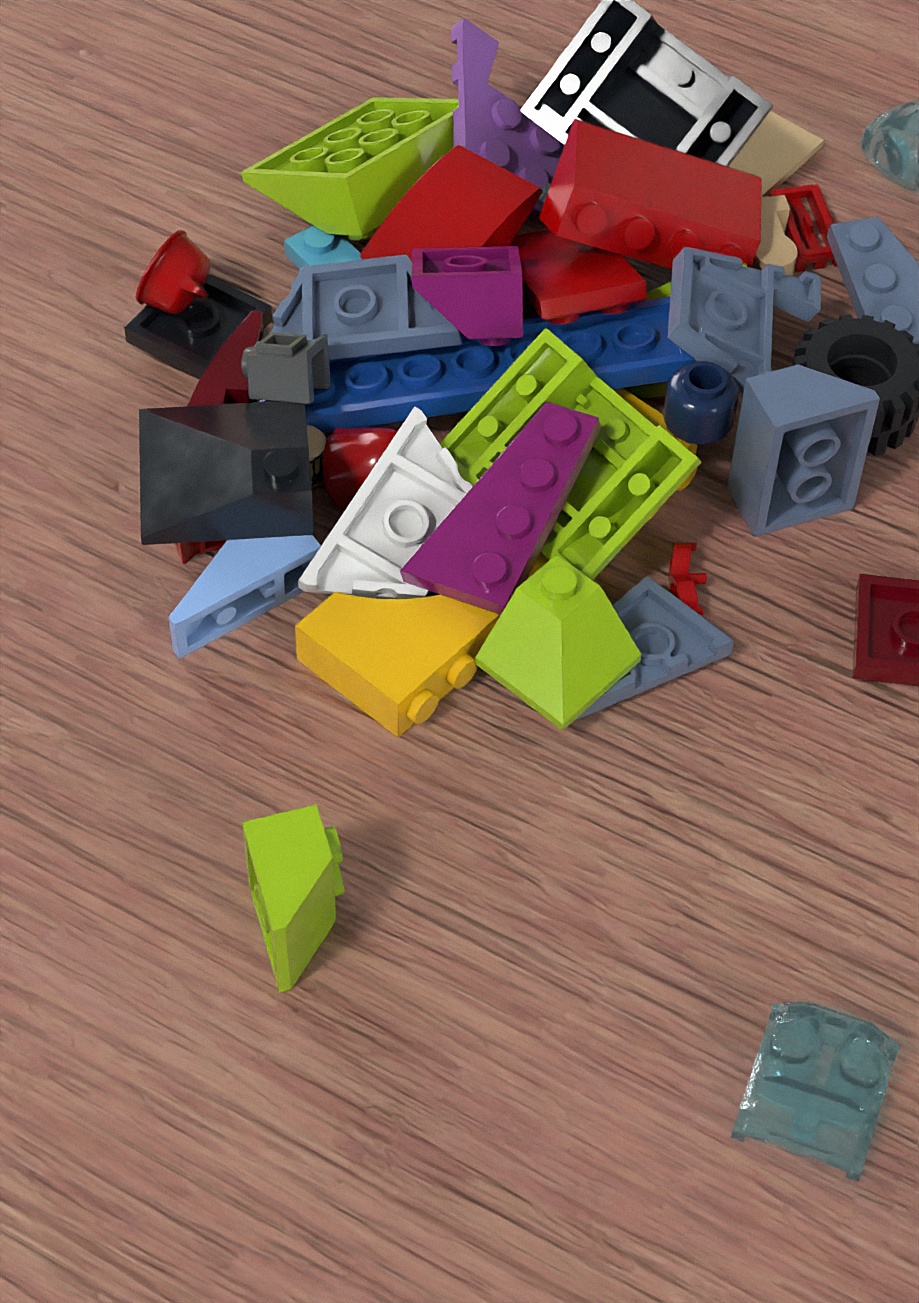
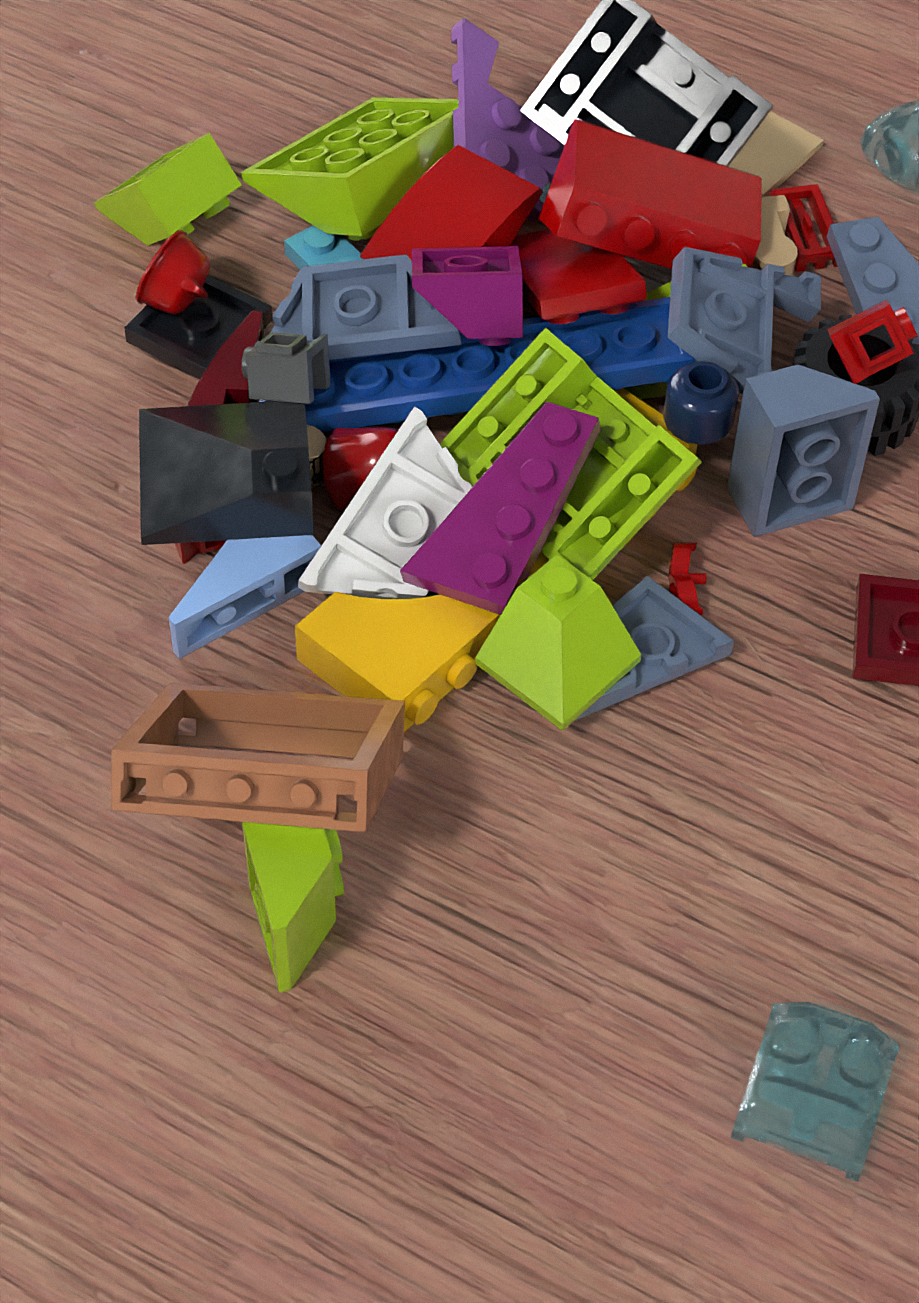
(172, 192): none -> lime slope
(255, 784): none -> nougat window
(851, 350): none -> red window

